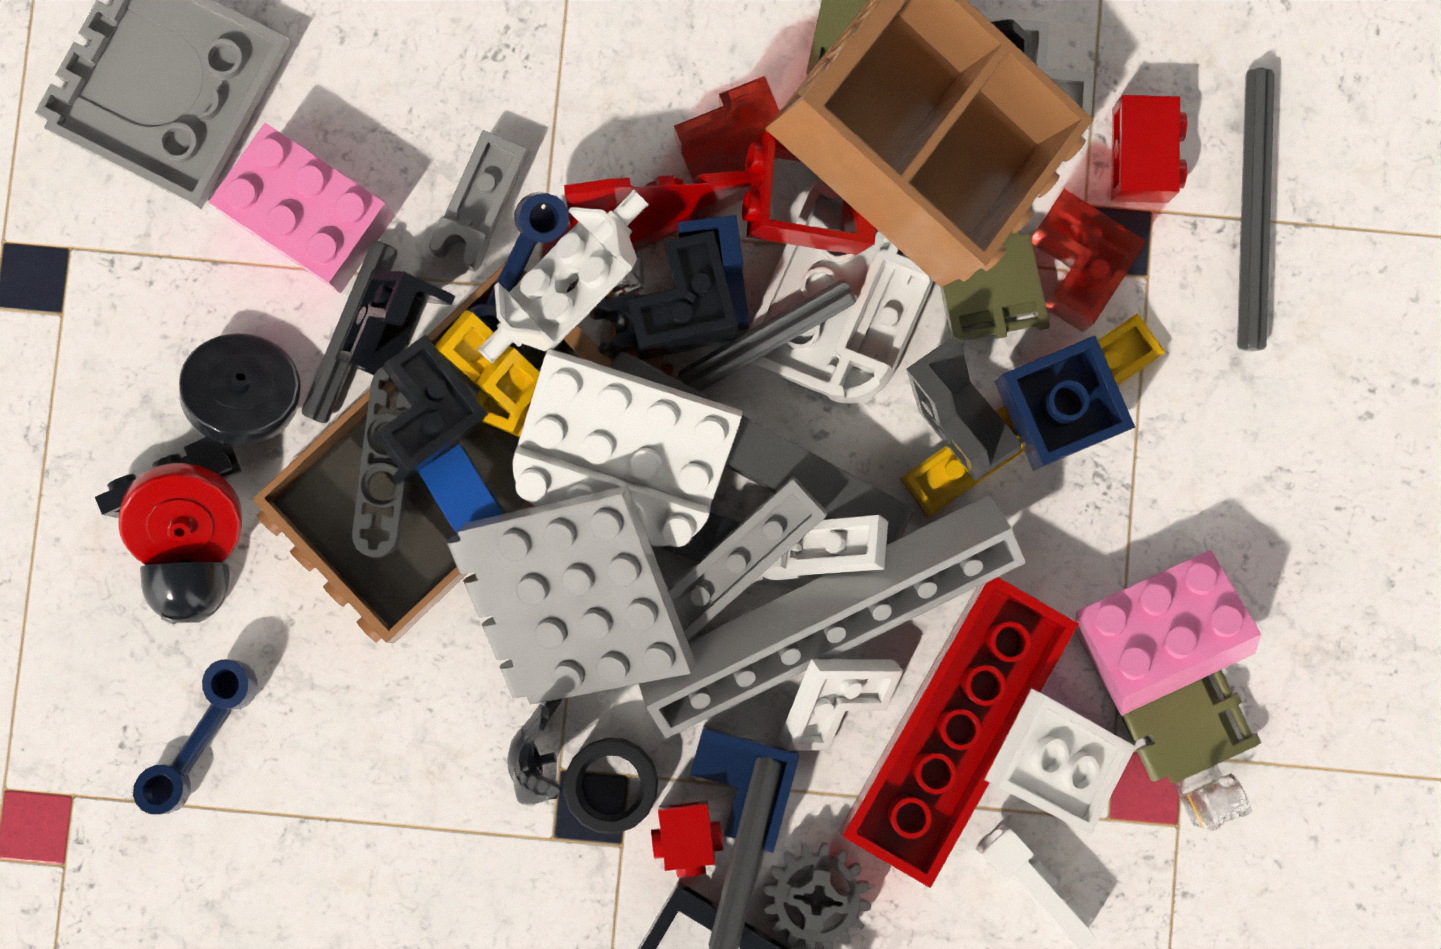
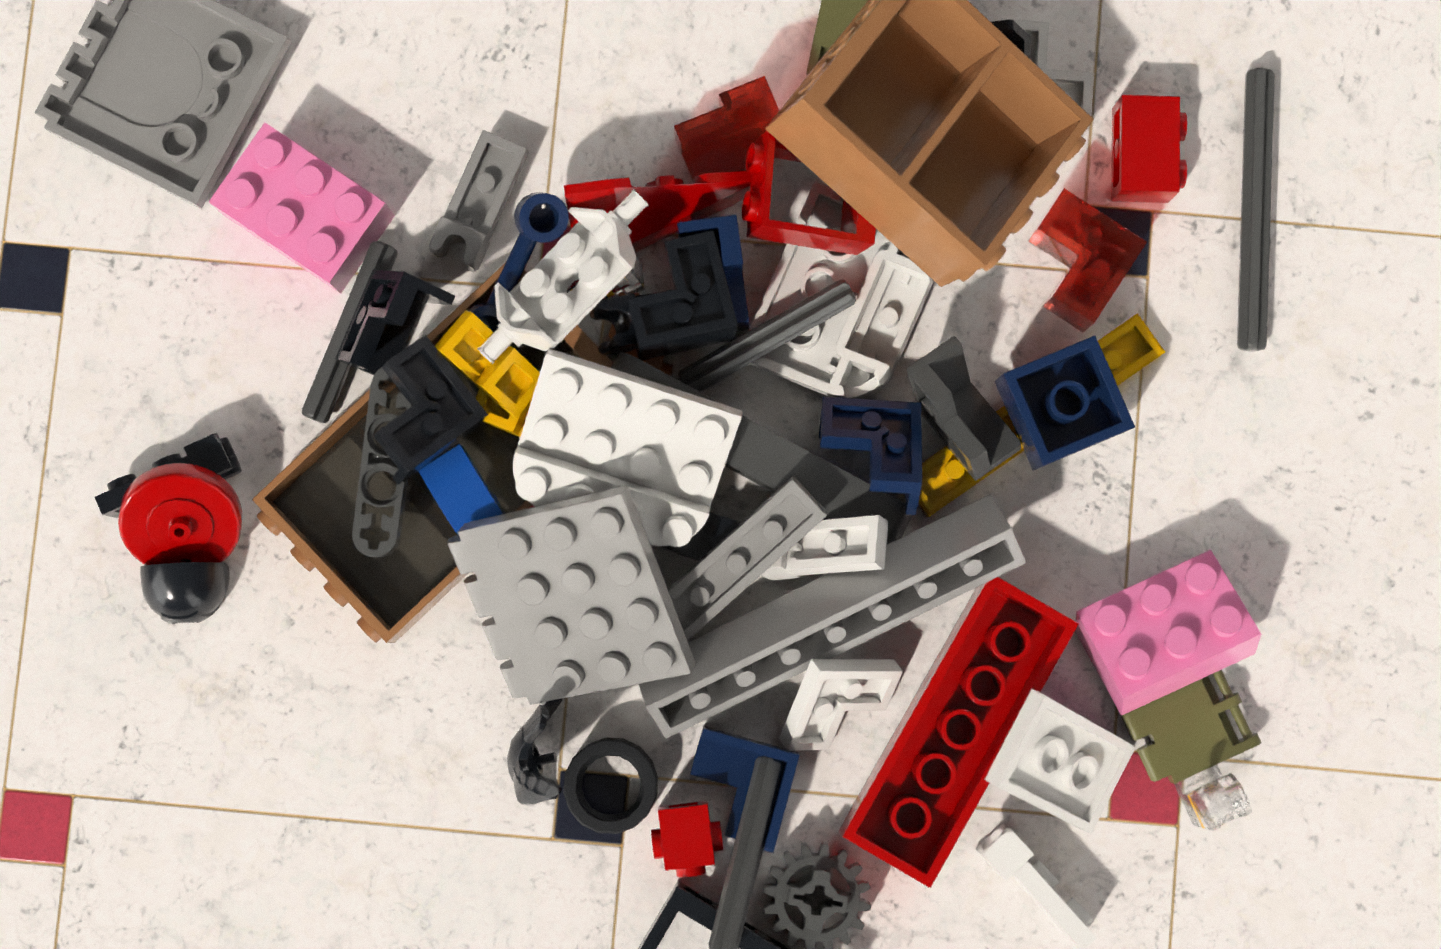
(167, 787): dark blue piece -> none
(239, 389): black wheel -> none
(885, 429): none -> dark blue panel
(1003, 292): olive plate -> none

